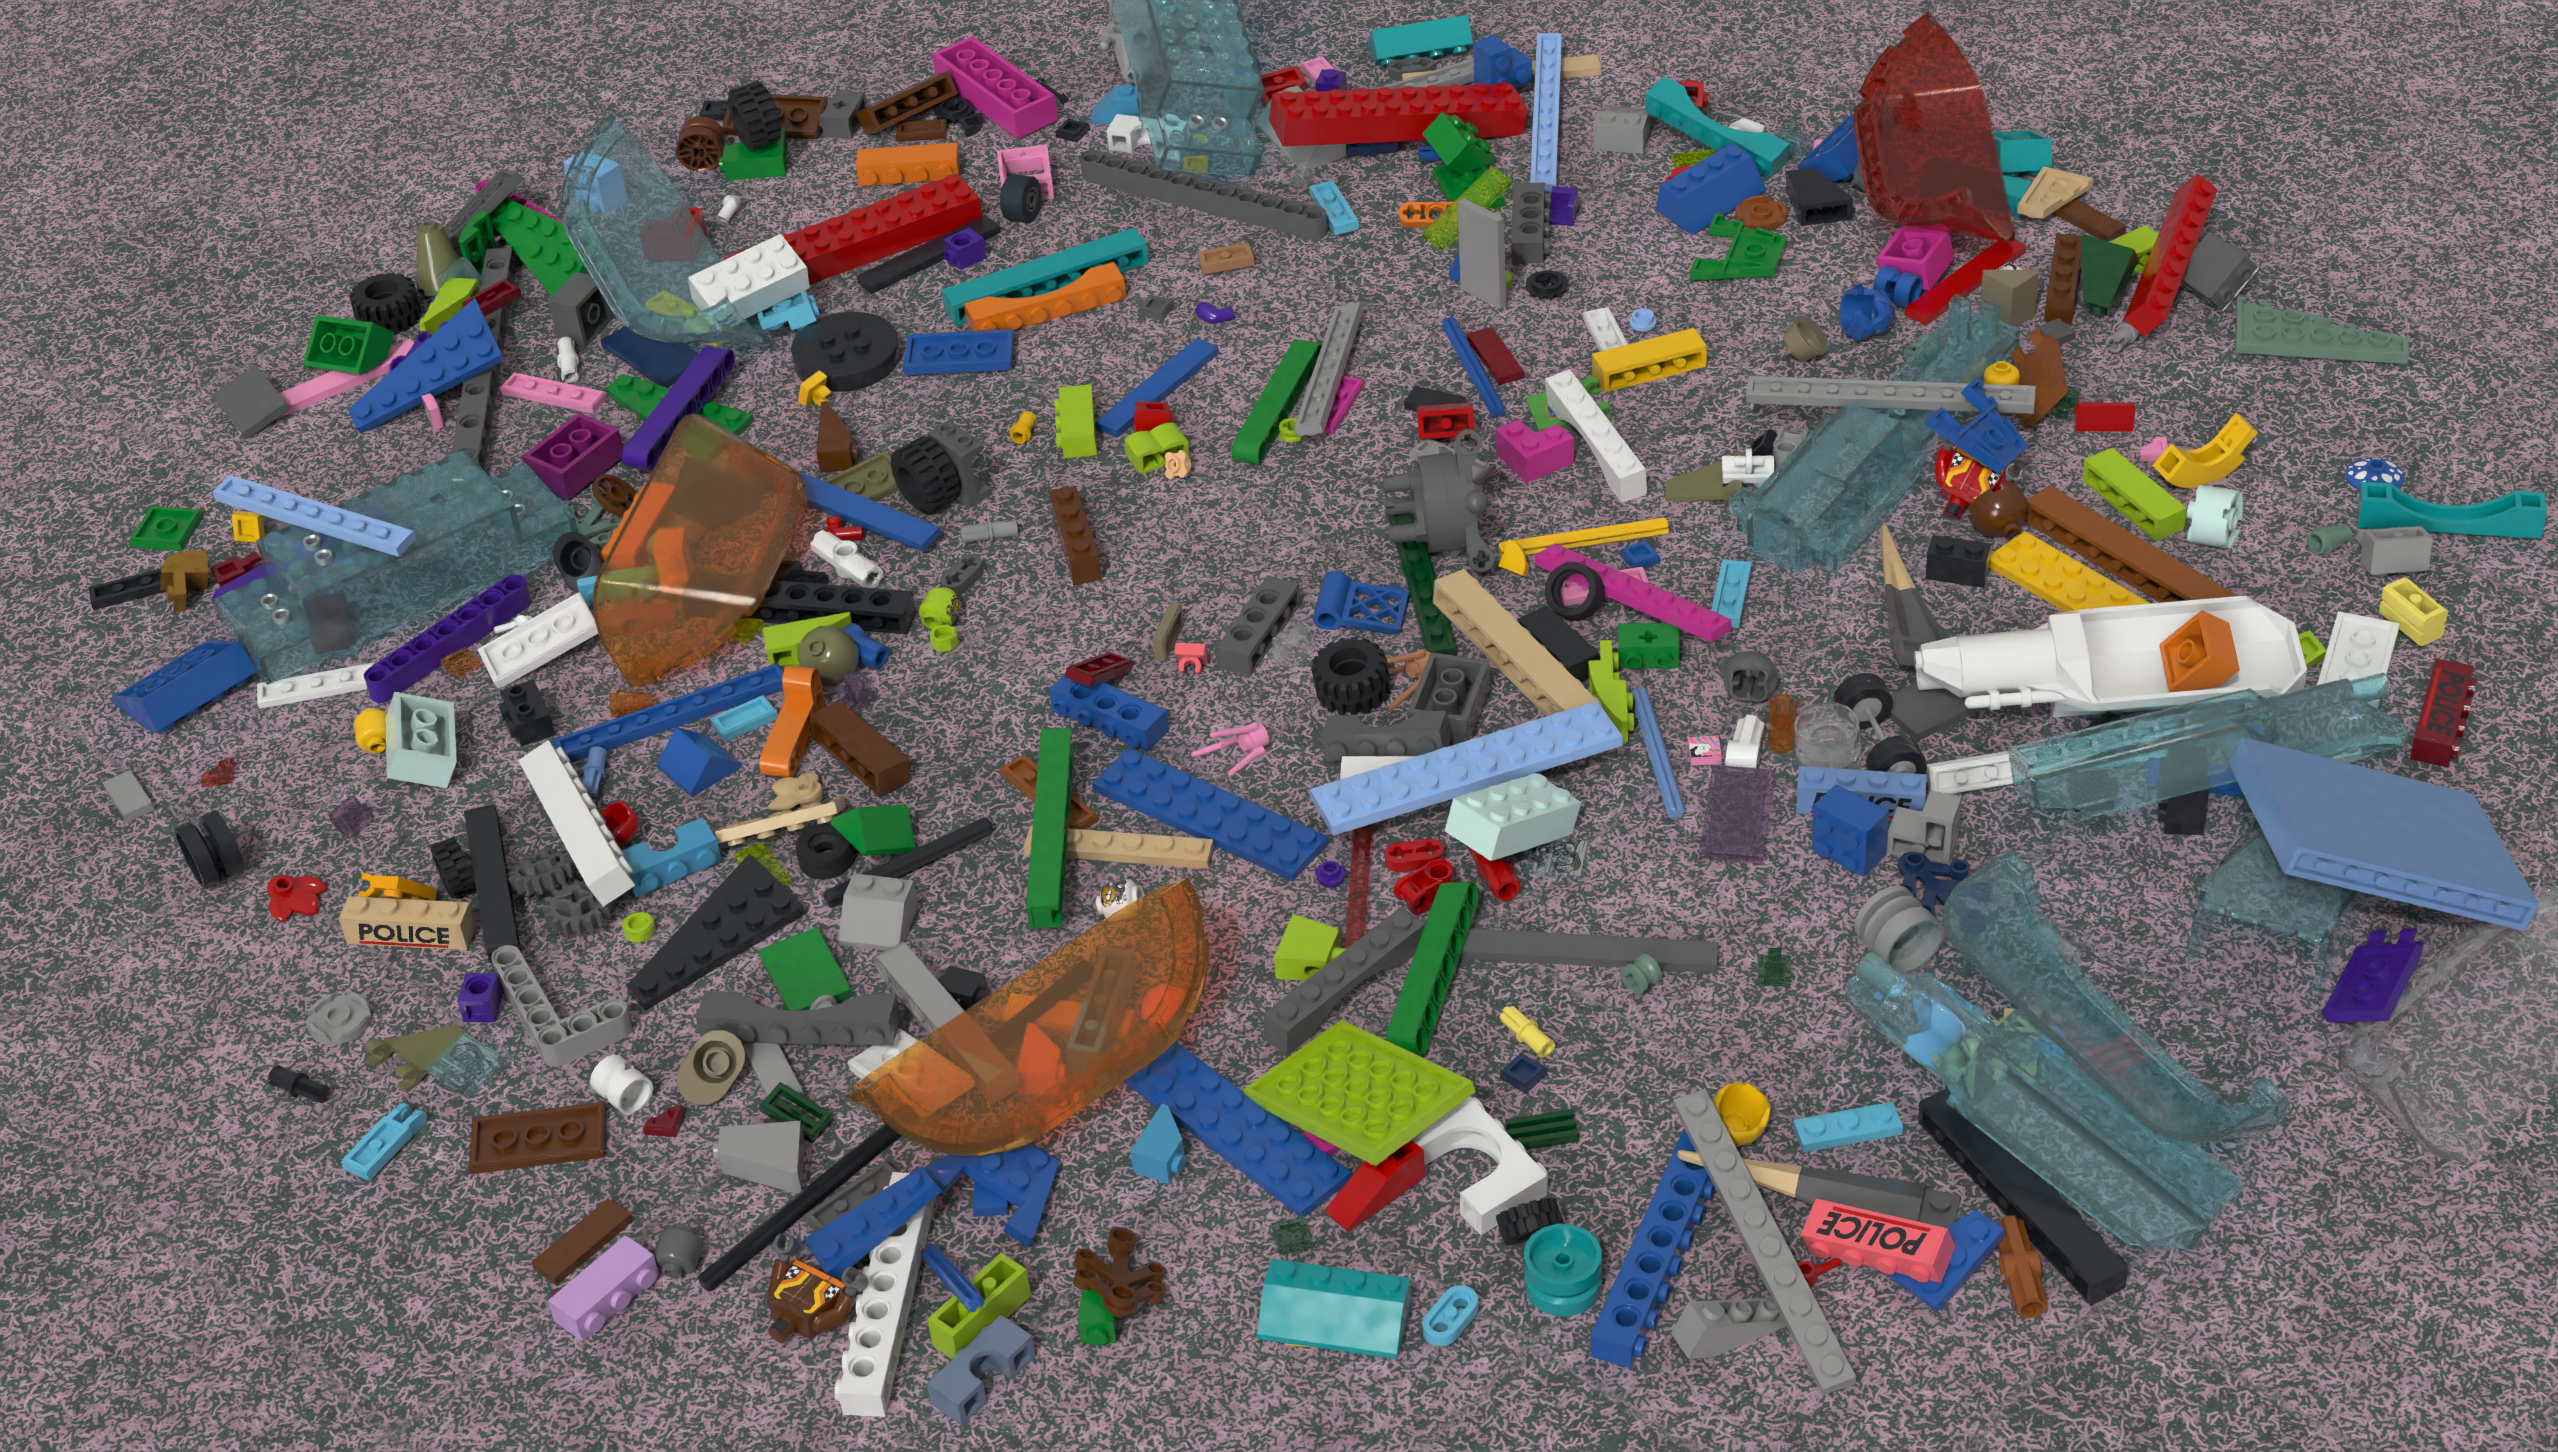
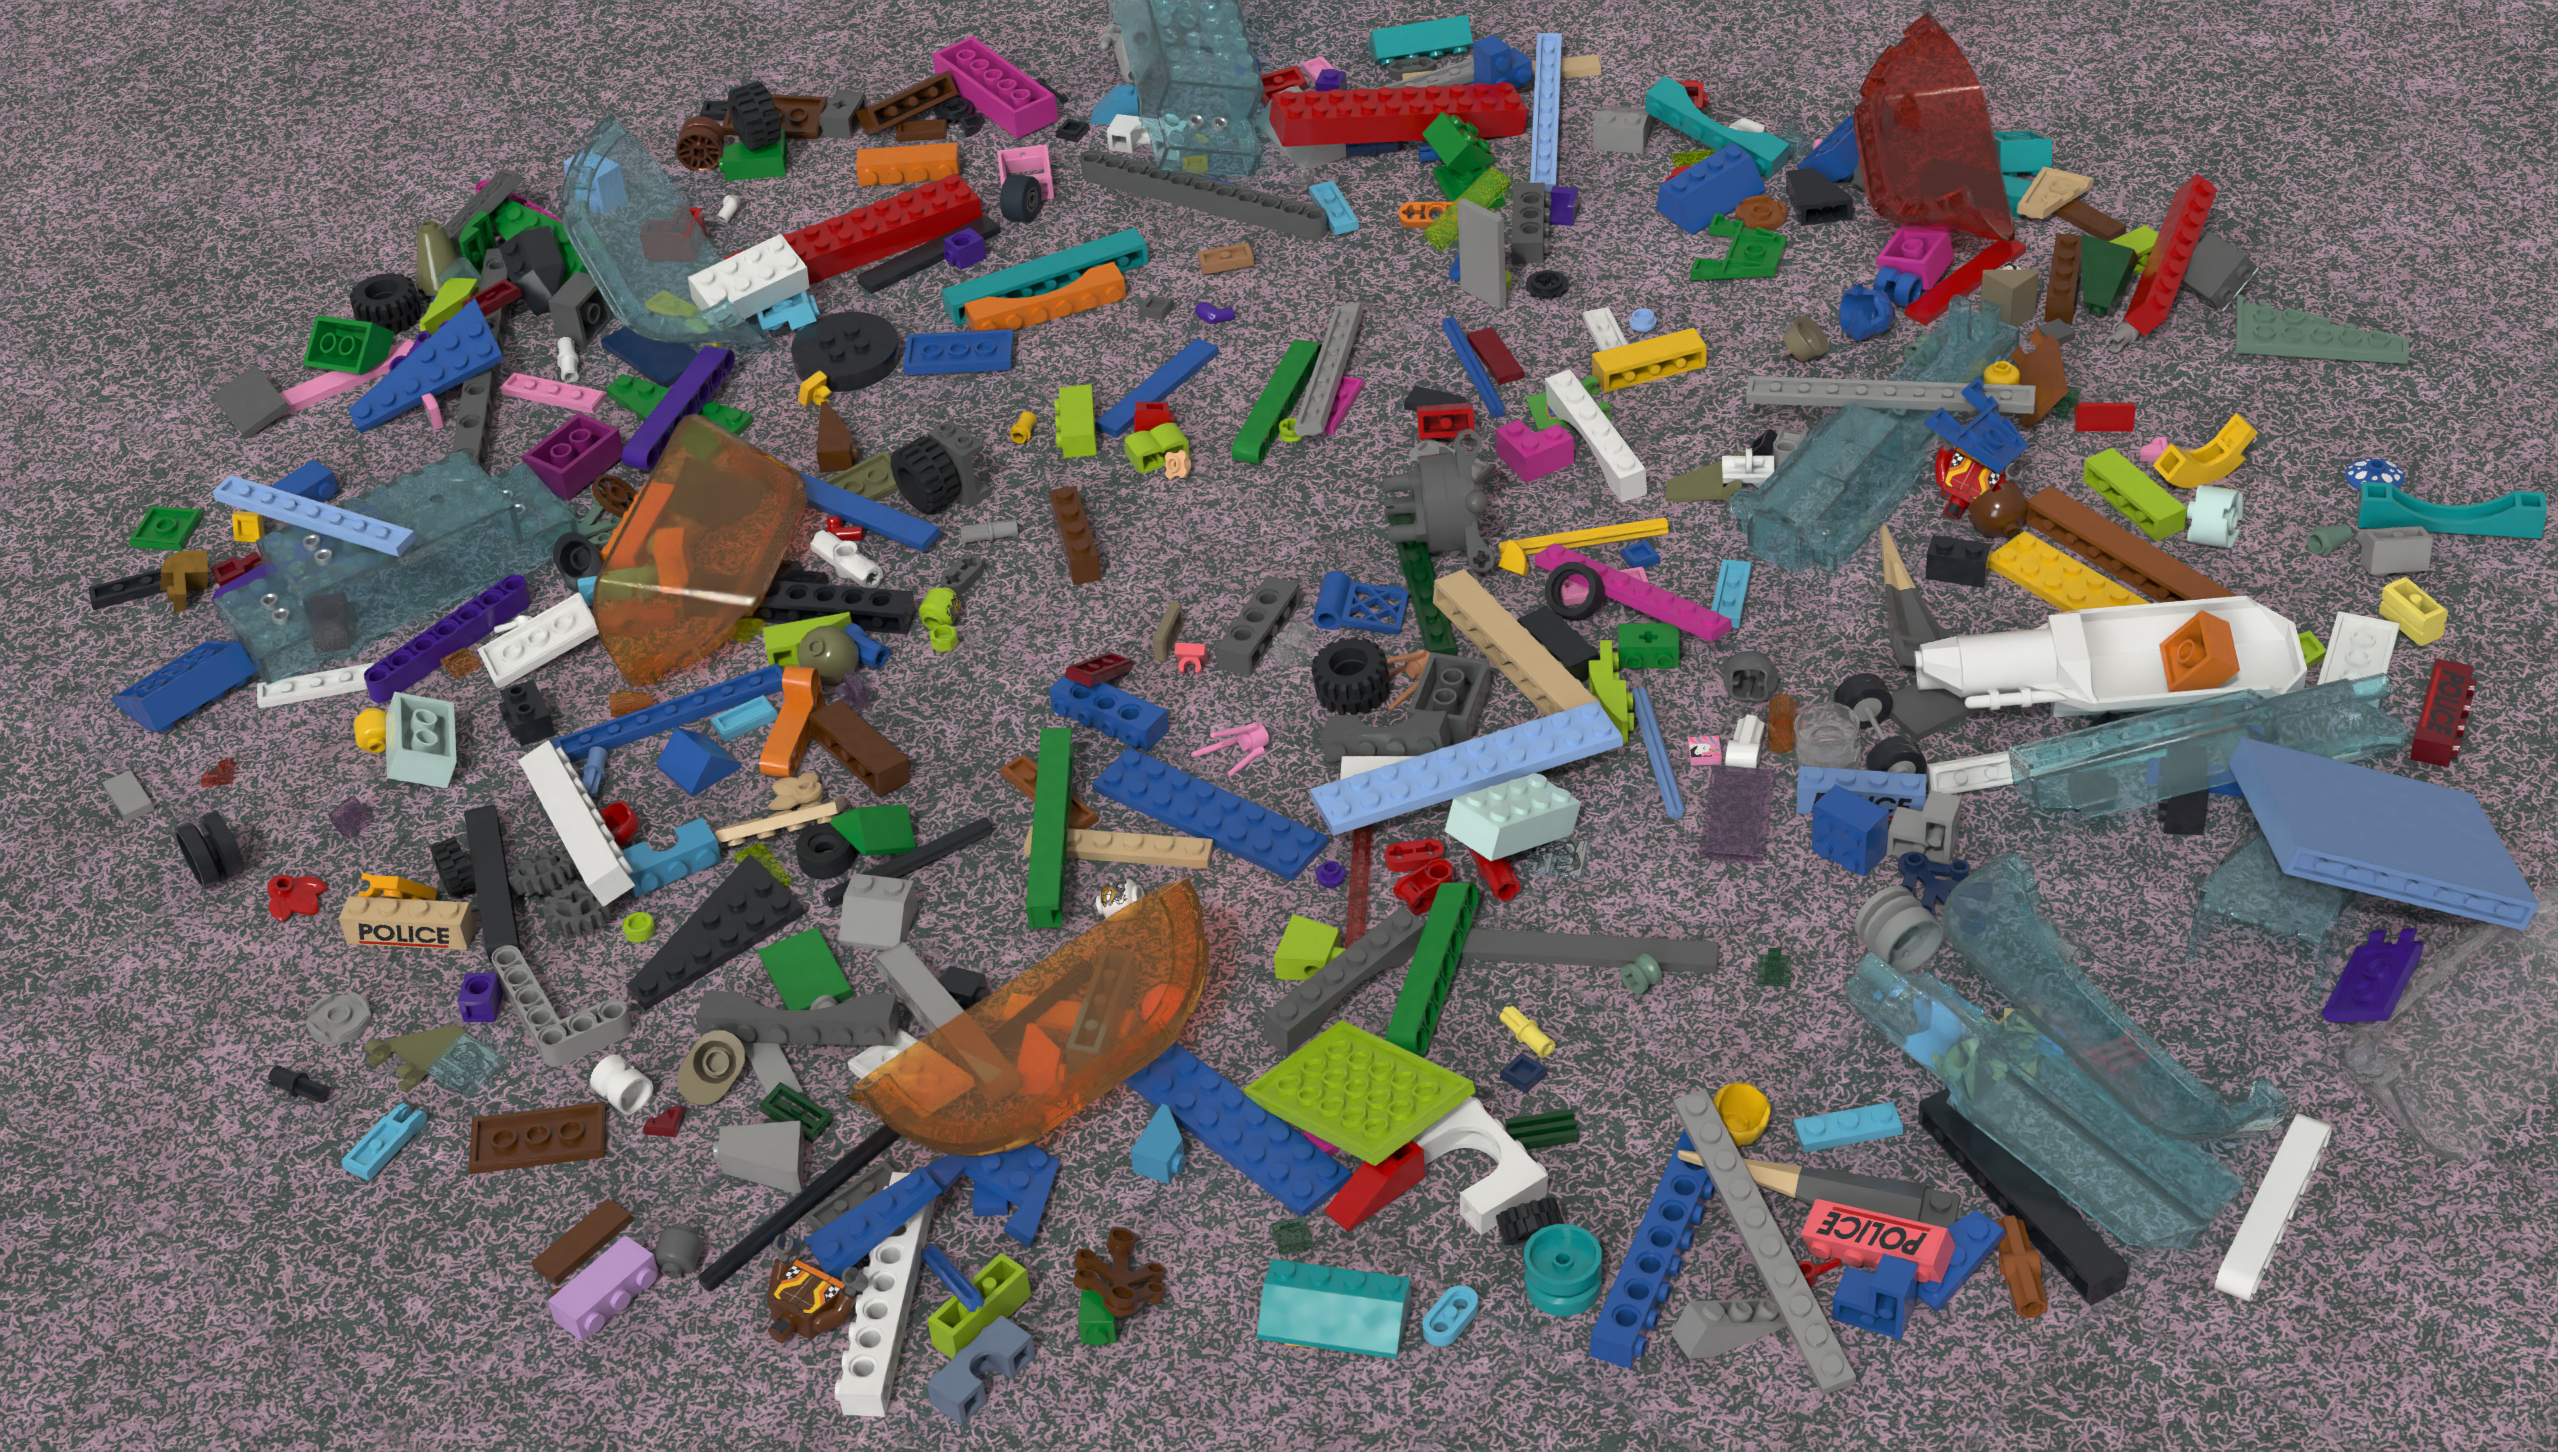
(310, 481): none -> blue brick
(534, 265): none -> black wedge
(1878, 1300): none -> blue brick
(2272, 1207): none -> white beam

